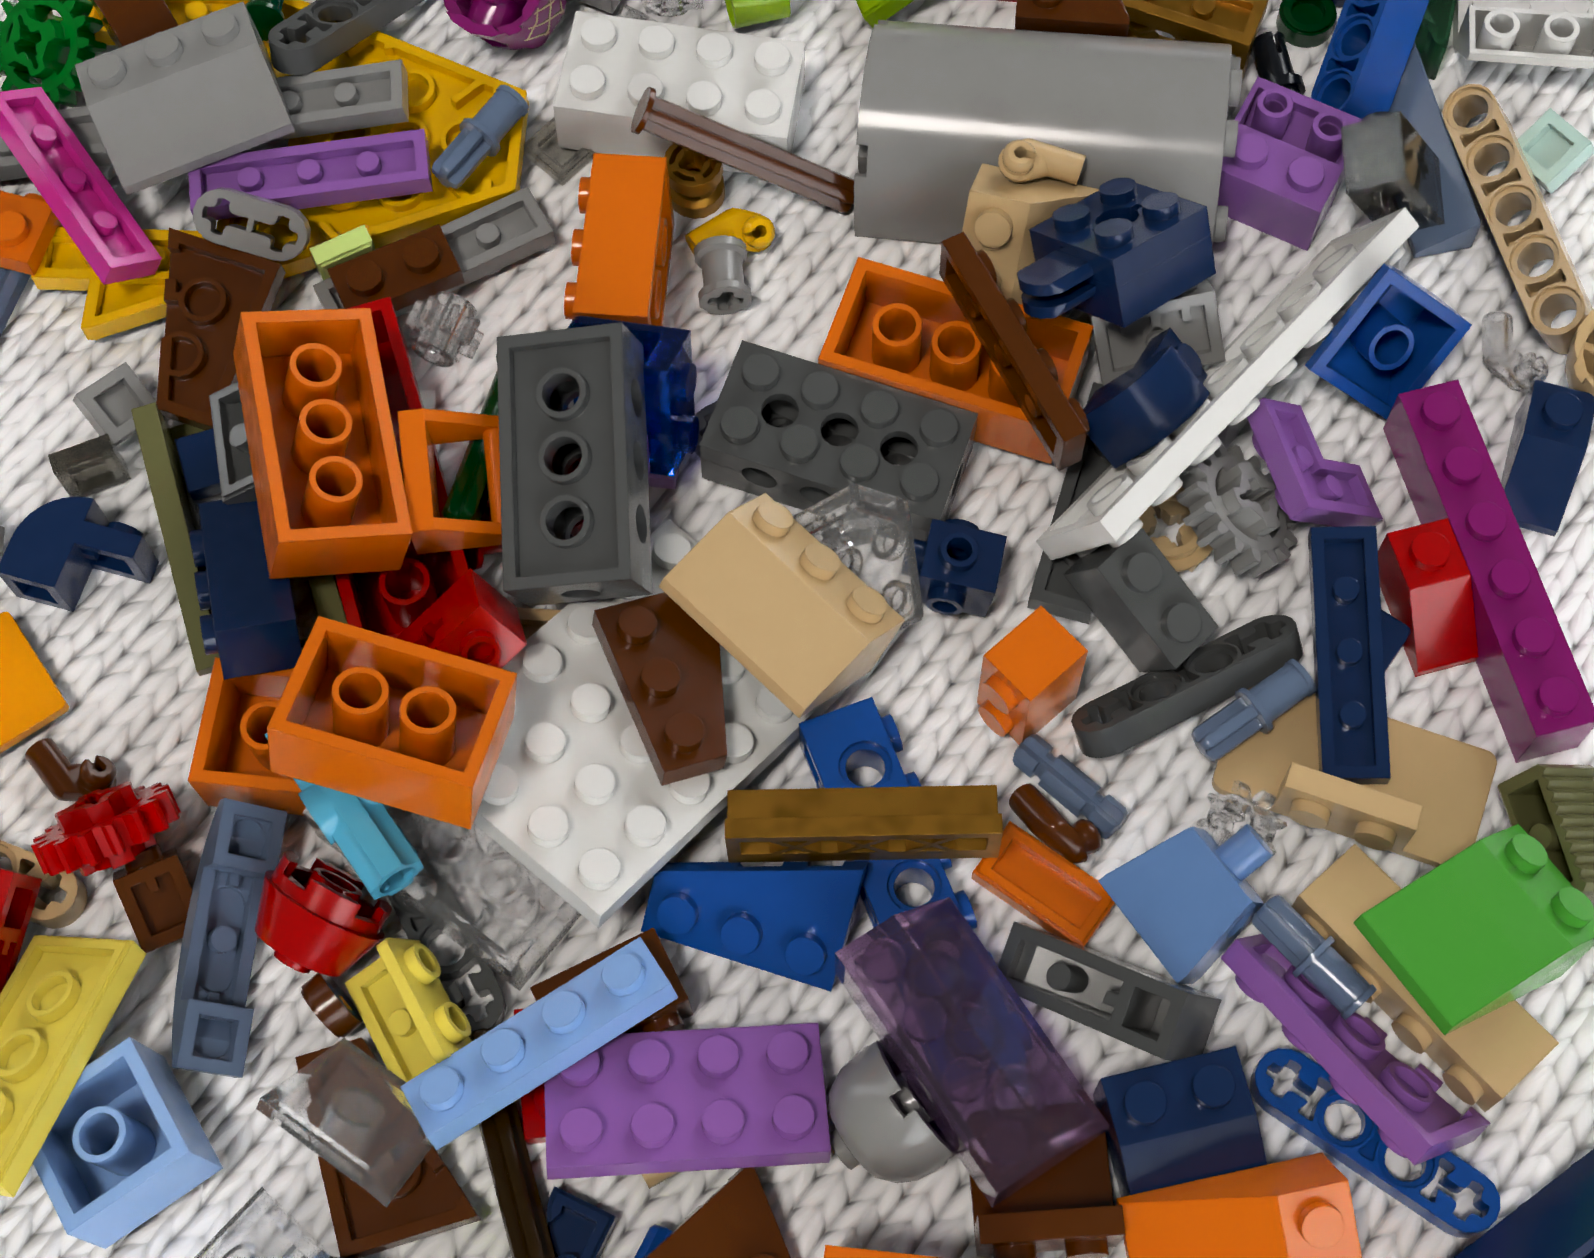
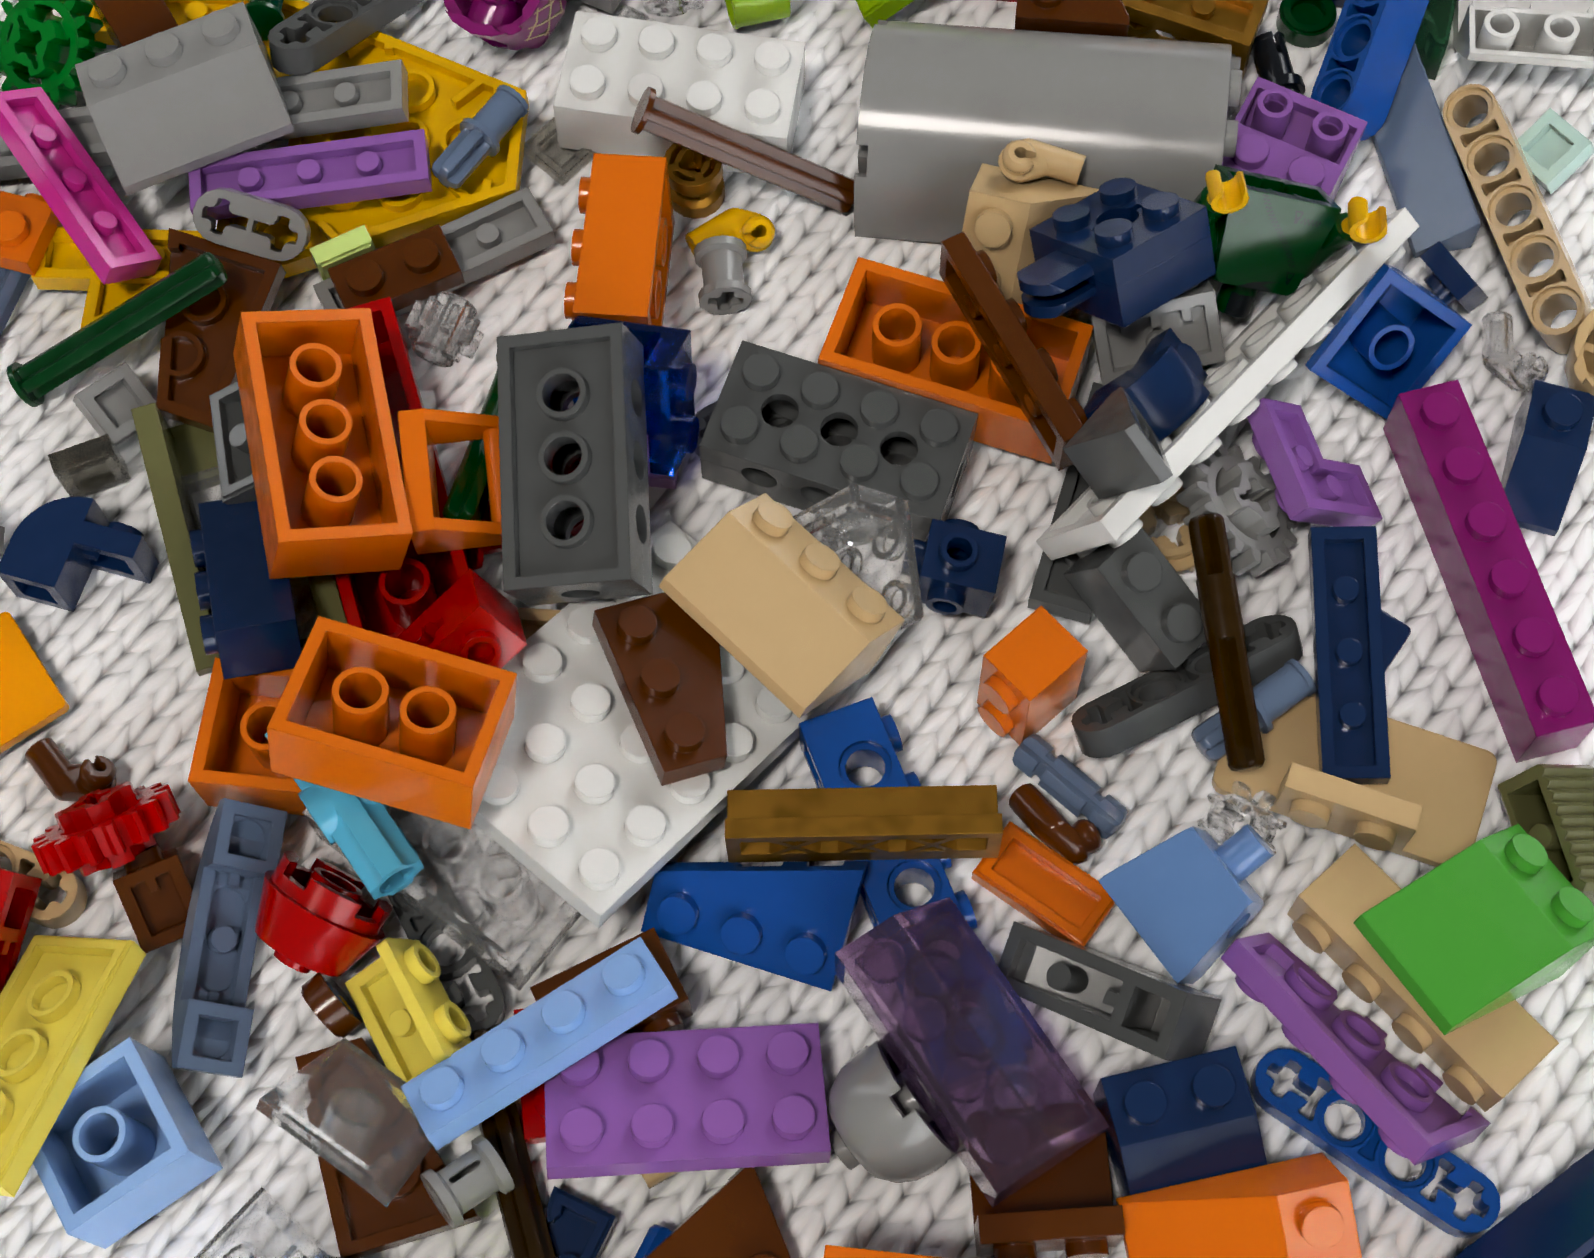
(116, 328): none -> dark green axle
(199, 464): dark blue tile -> none
(467, 1181): none -> light grey bush
(1118, 449): none -> dark grey slope
(1226, 642): none -> dark brown axle
(1276, 233): none -> dark green torso
(1312, 956): sand blue axle -> none
(1391, 169): clear smoke brick -> none
(1431, 594): red slope -> none
(1450, 279): none -> dark blue plate

